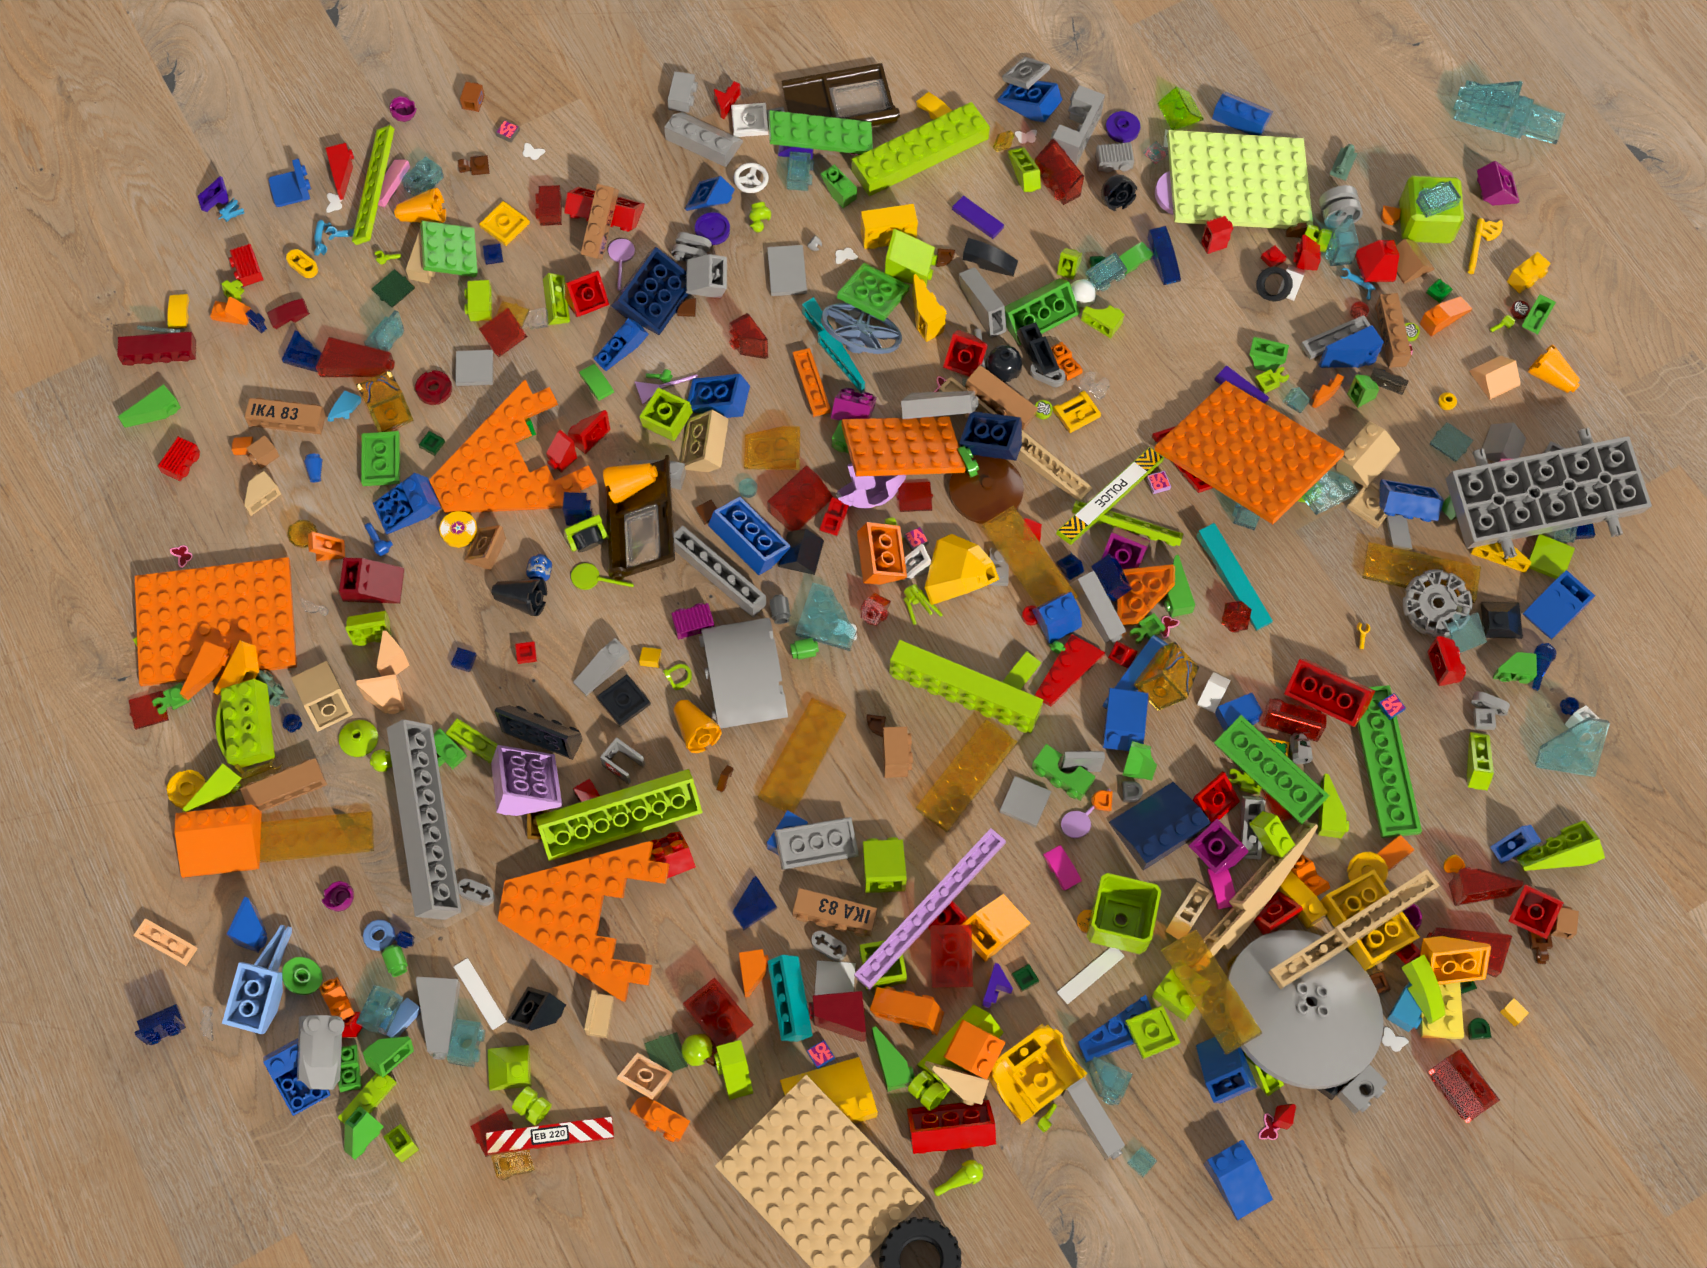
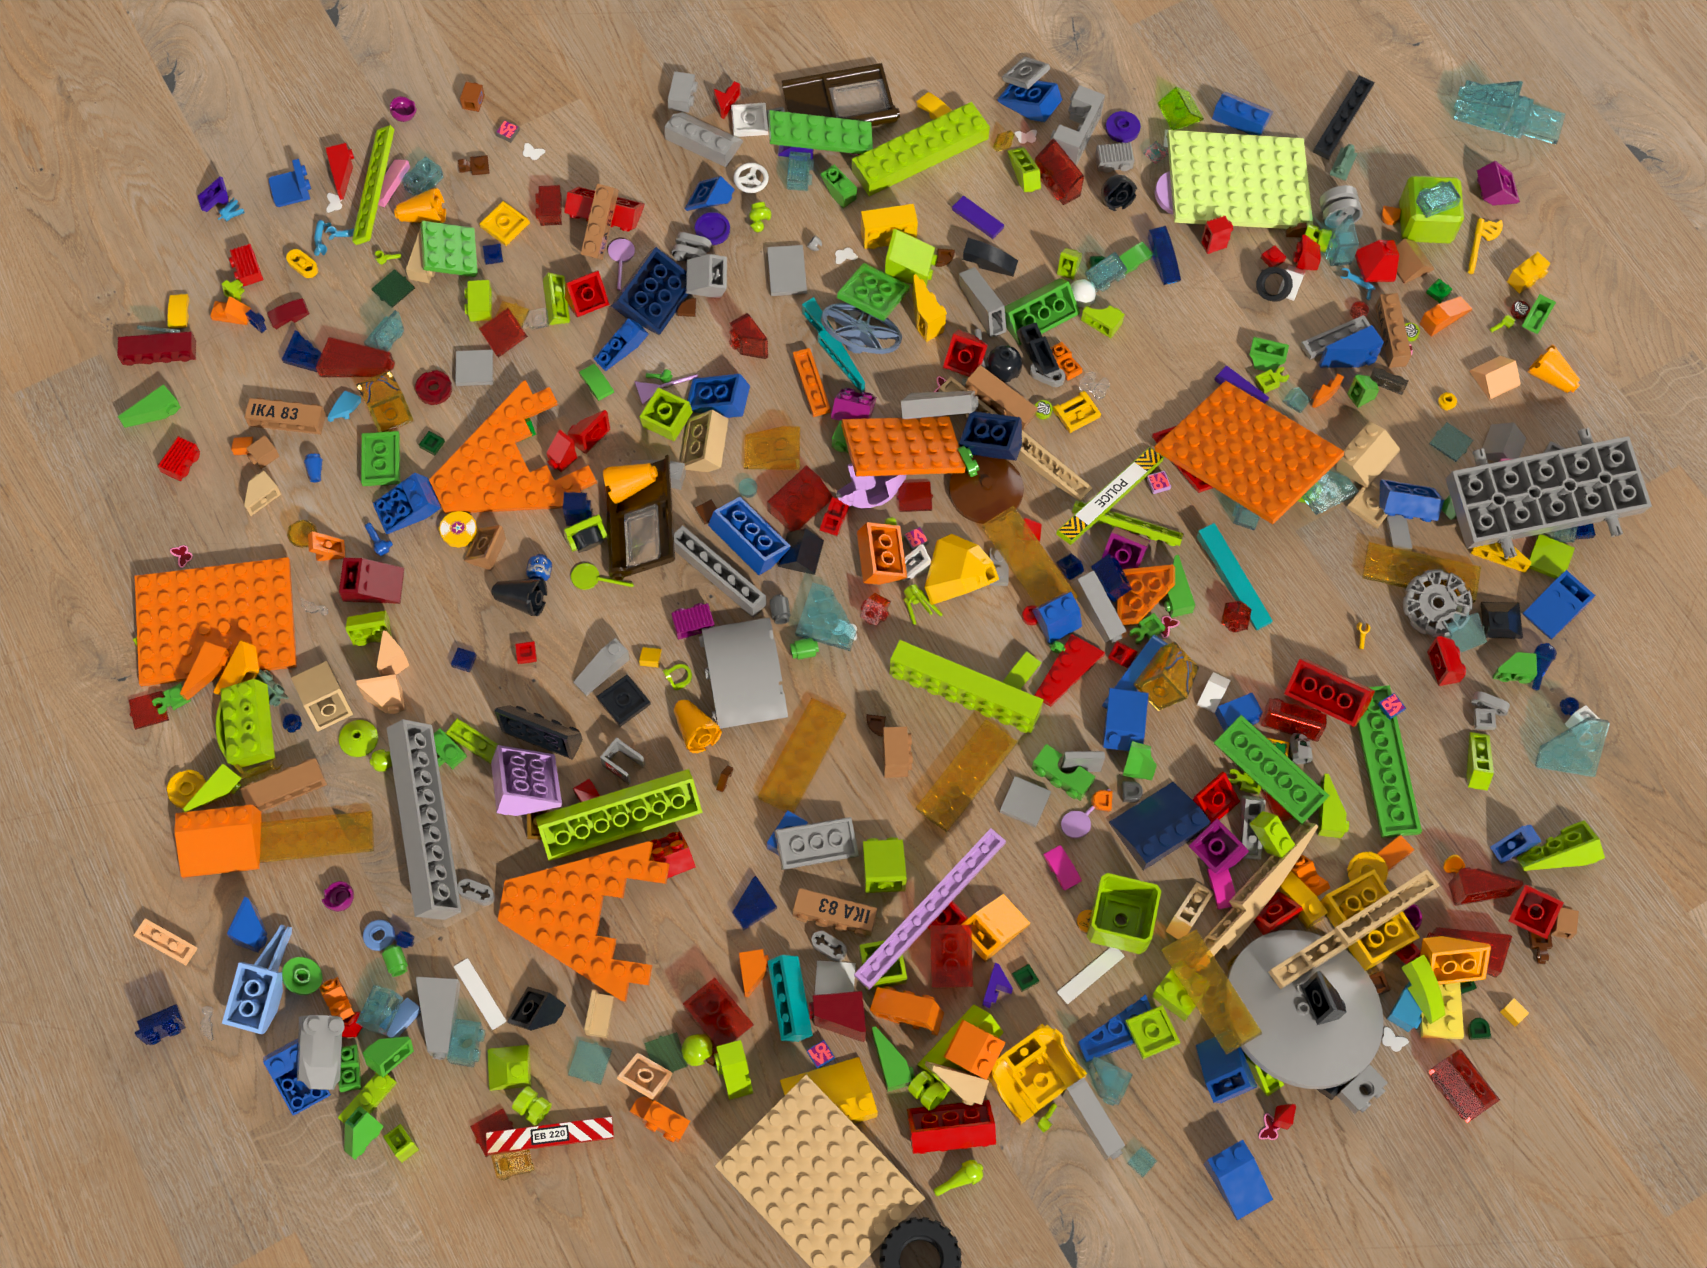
(590, 1062): none -> clear light blue piece
(1323, 999): none -> black slope
(1343, 117): none -> black plate

